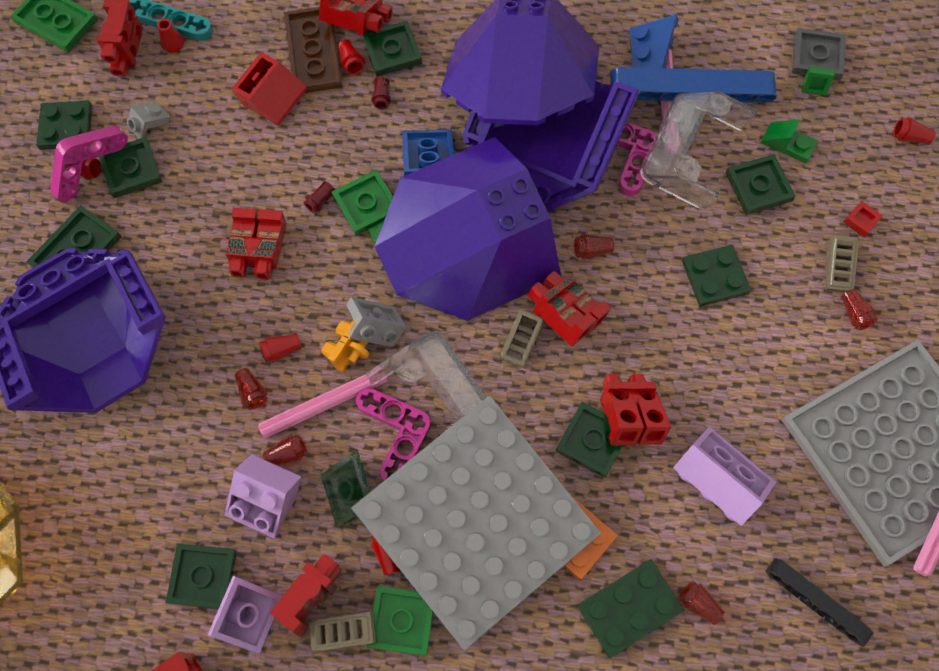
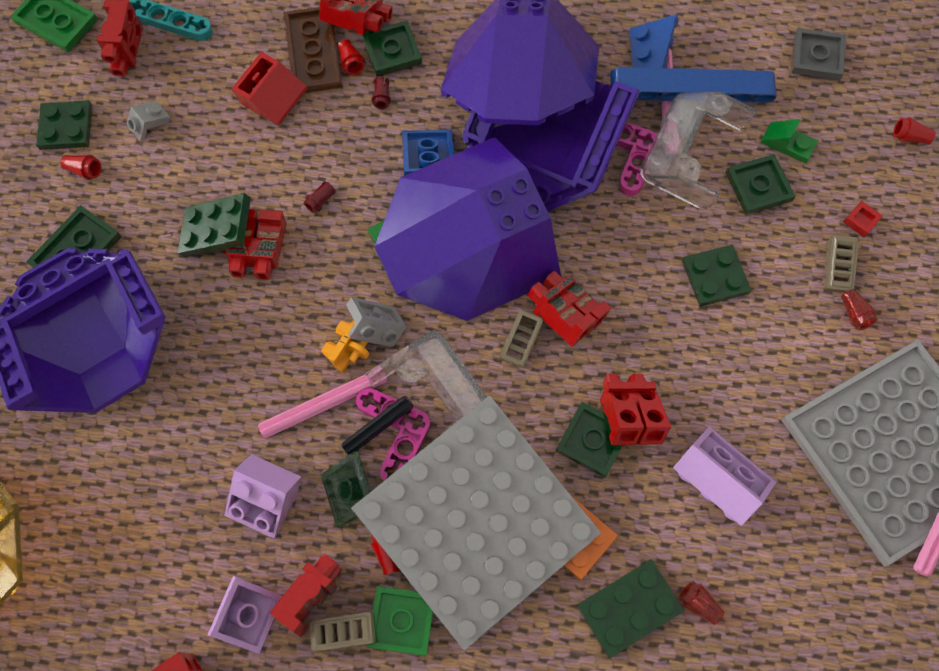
(74, 150): dark pink beam -> none
(130, 168): dark green plate -> none
(169, 36): red cone -> none
(200, 575): dark green plate -> none
(214, 225): none -> dark green plate
(251, 391): clear red cone -> none
(279, 346): red cone -> none
(286, 451): clear red cone -> none
(364, 201): green plate -> none
(377, 425): none -> black axle
(592, 246): clear red cone -> none
(817, 80): green plate -> none
(819, 602): black beam -> none

